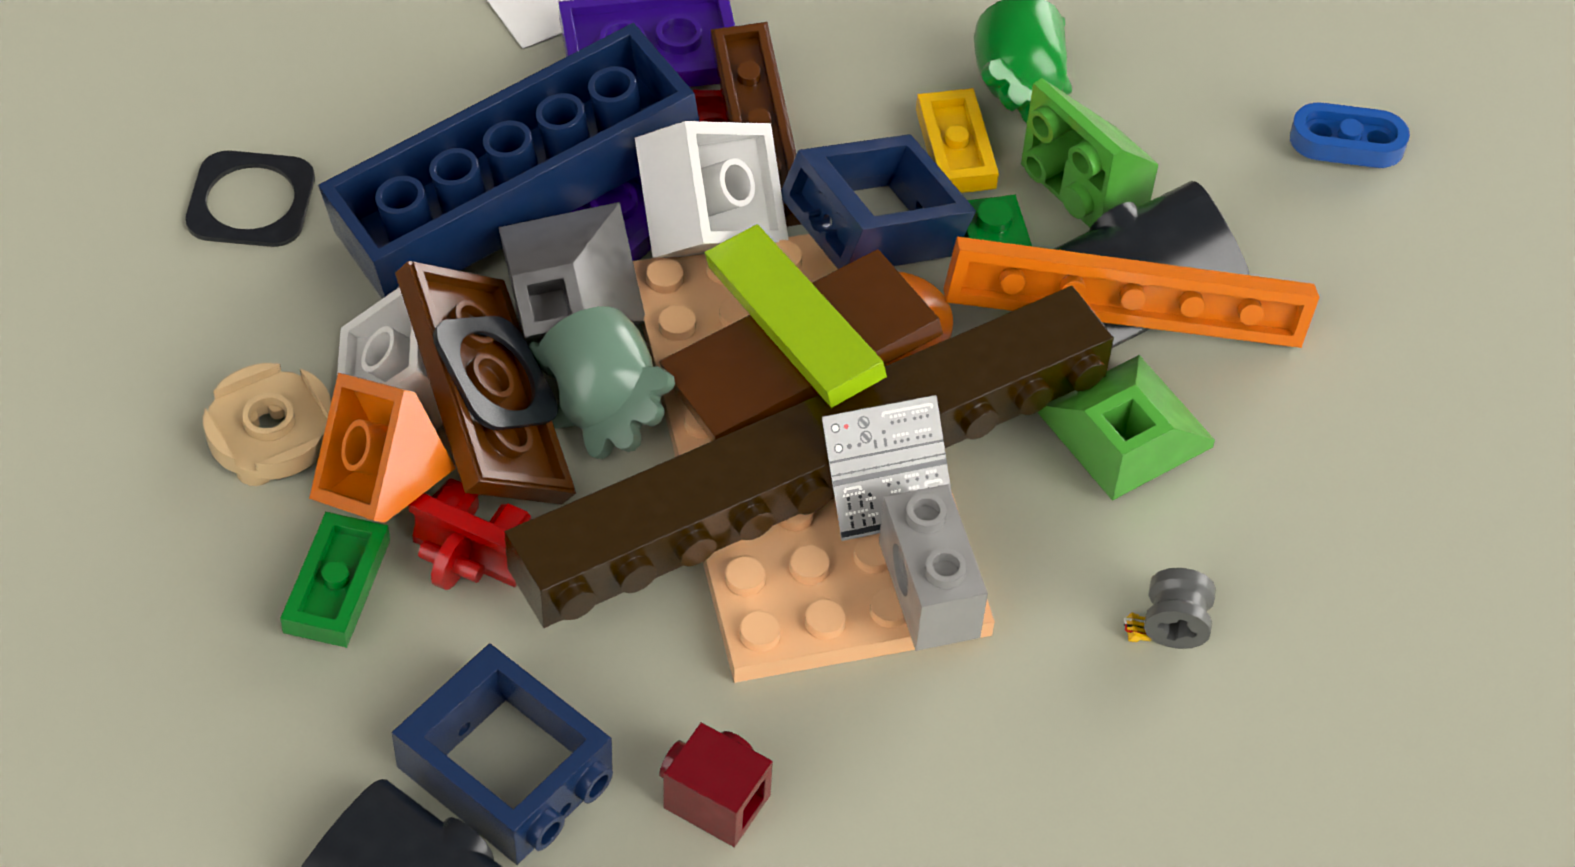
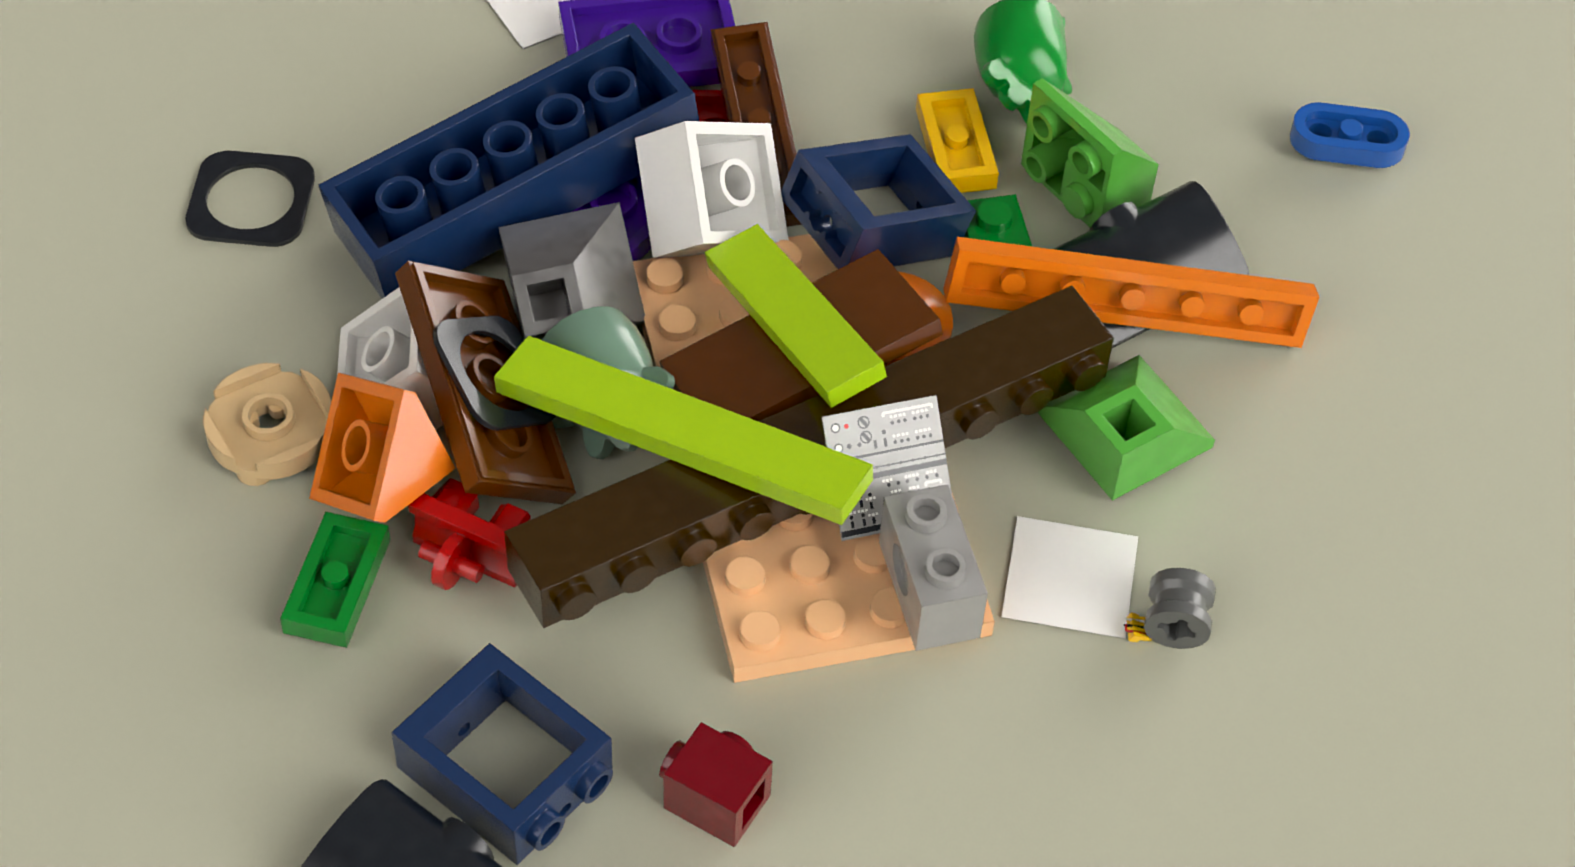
(685, 429): none -> lime tile
(1070, 577): none -> white sticker

